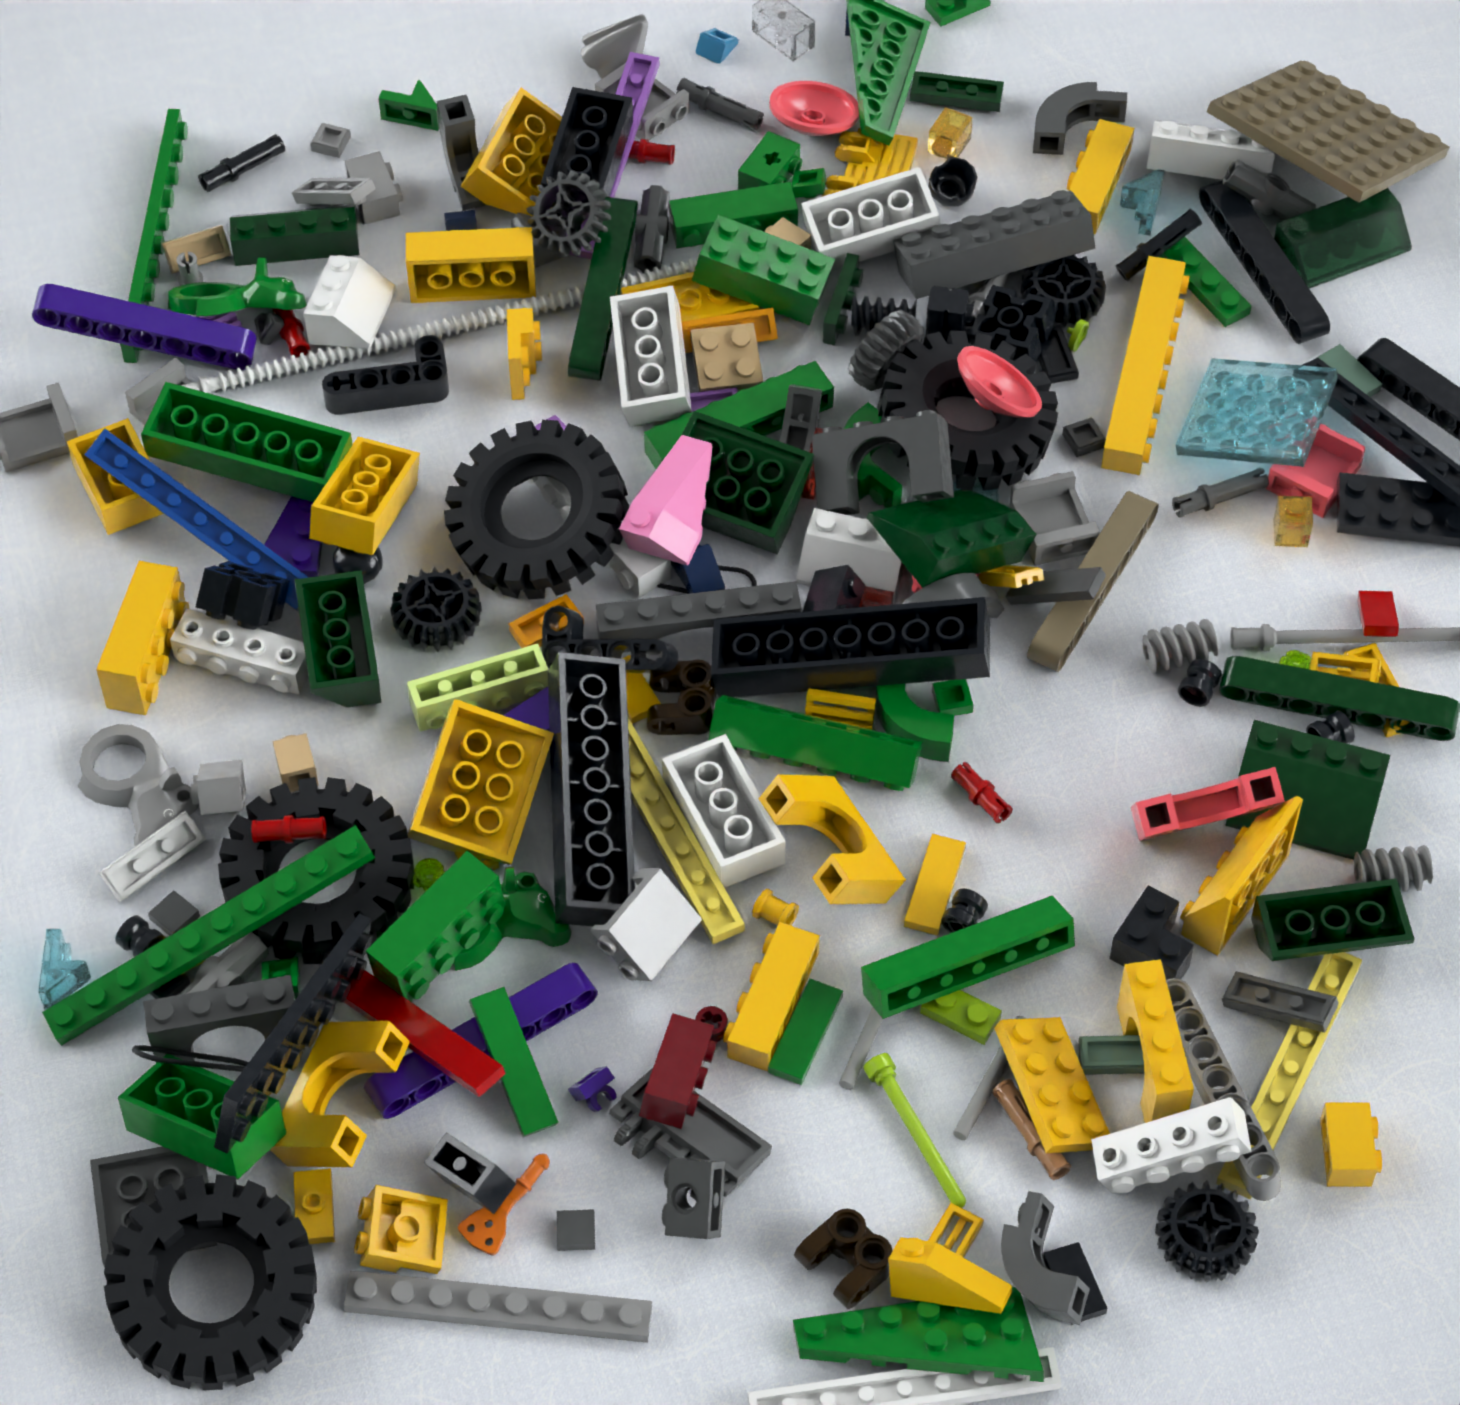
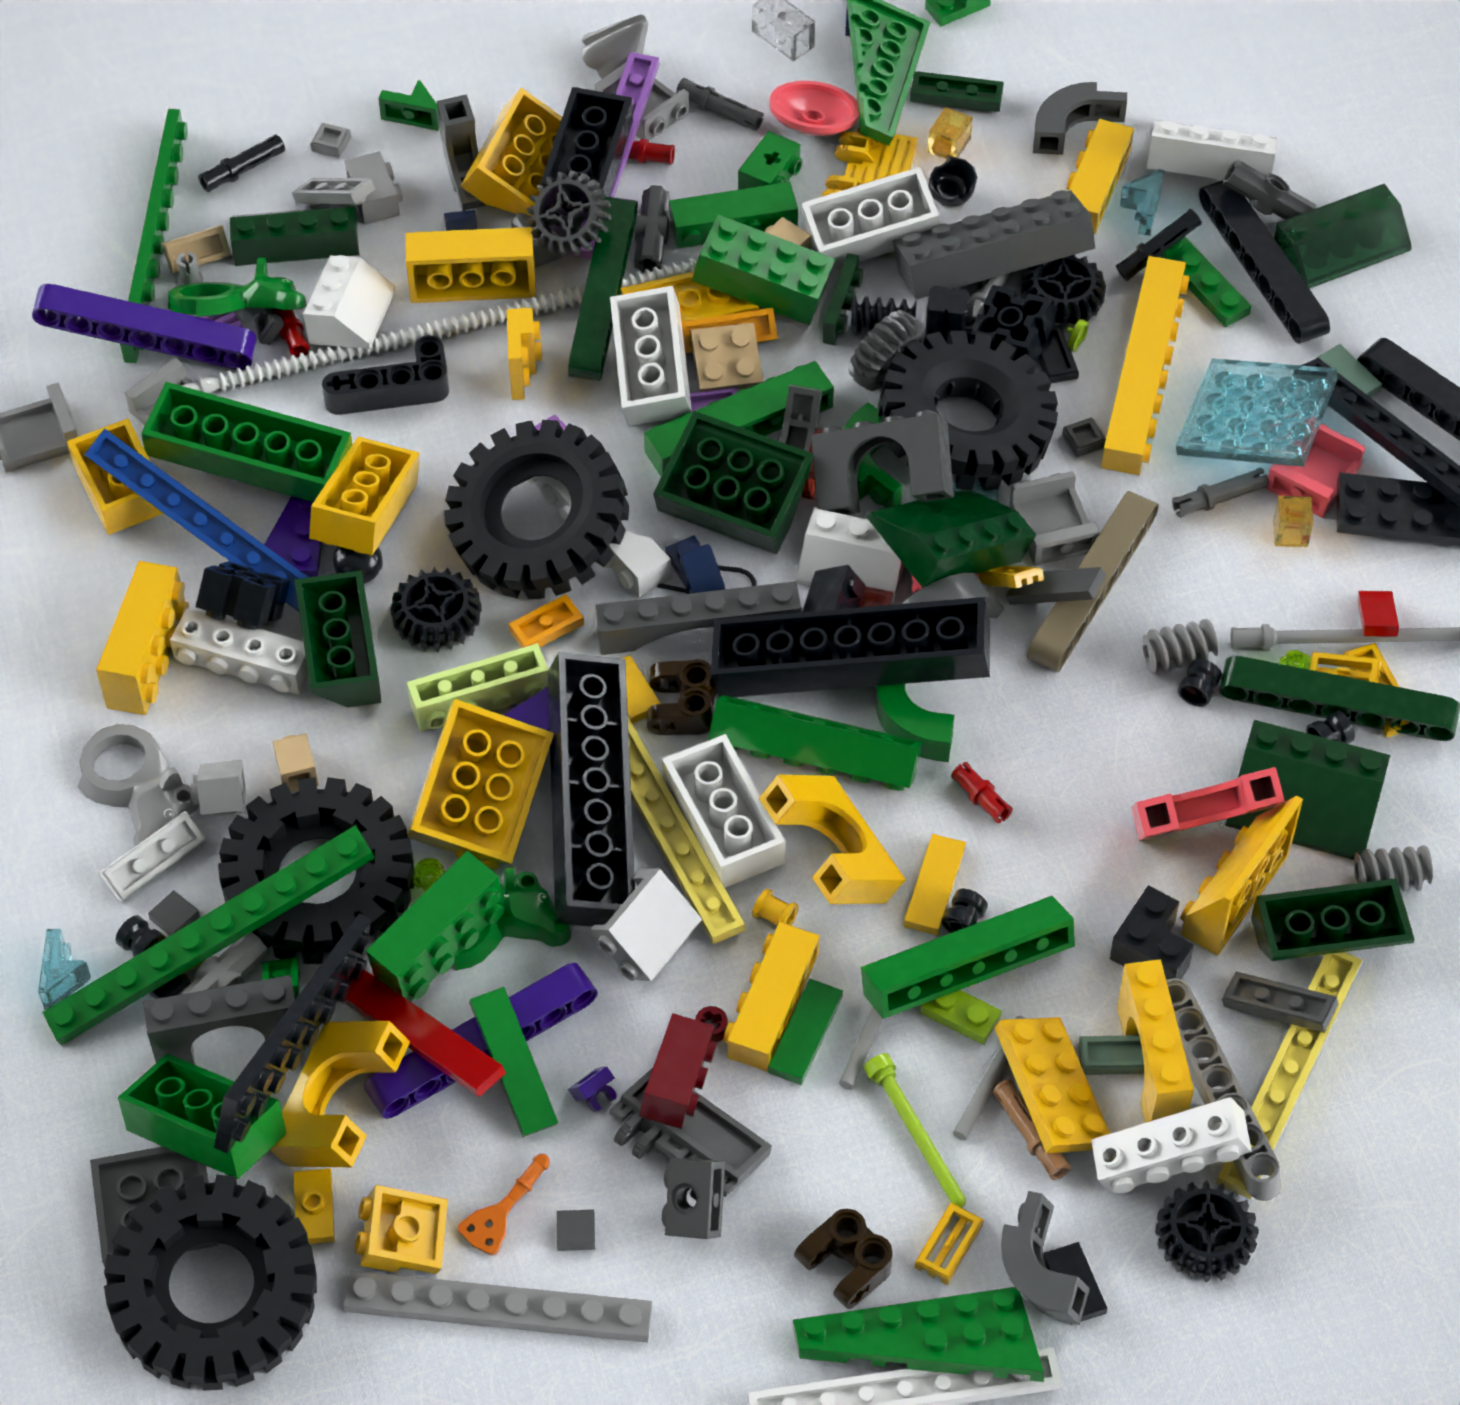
(137, 1049): black piece -> none
(288, 829): red pin -> none
(470, 1173): black brick -> none
(572, 641): black beam -> none
(670, 506): bright pink wedge -> none
(715, 45): dark azure slope -> none
(809, 183): green plate -> none
(841, 713): yellow tile -> none
(939, 1276): yellow slope -> none
(952, 697): green plate -> none
(997, 383): coral dish -> none
(1329, 130): dark tan plate -> none
(1349, 1144): yellow brick -> none

